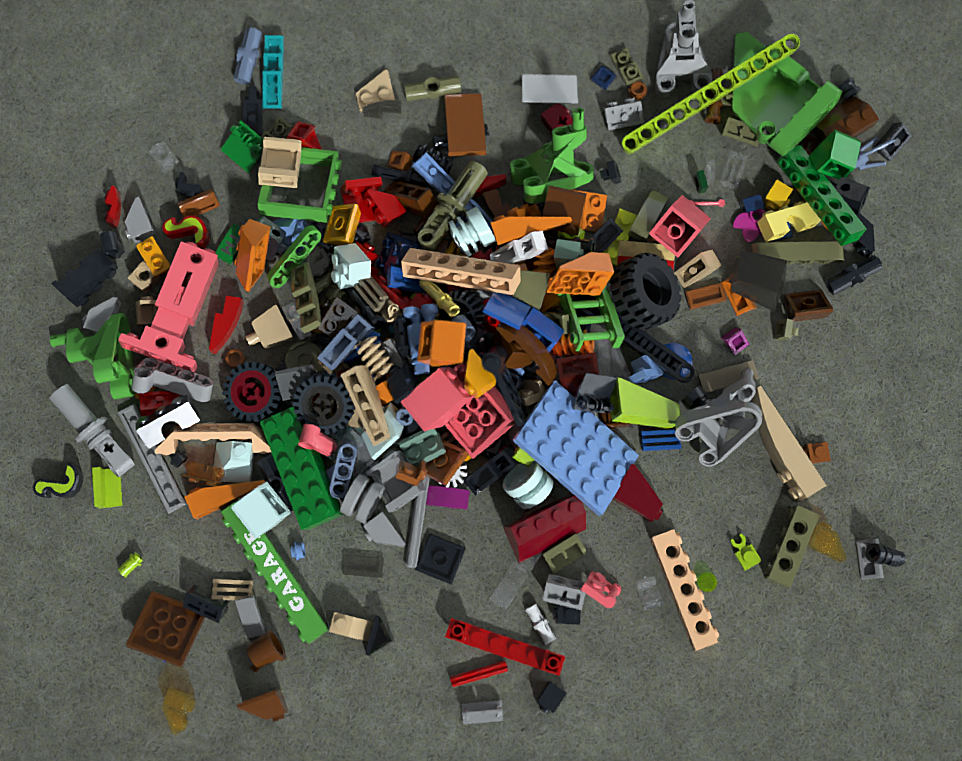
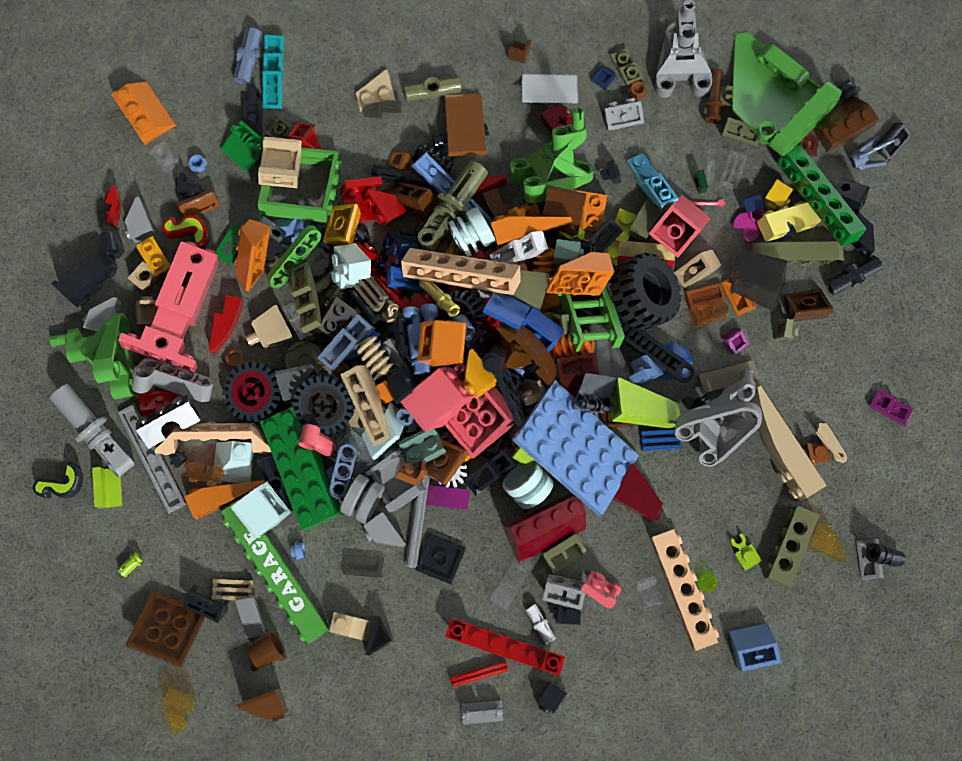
(143, 110): none -> orange slope
(197, 159): none -> medium blue plate
(519, 51): none -> reddish brown panel
(651, 182): none -> medium azure slope
(705, 313): none -> clear orange piece
(716, 87): lime beam -> none
(754, 647): none -> medium blue slope
(830, 441): none -> tan piece
(836, 155): green slope -> none
(891, 408): none -> magenta slope

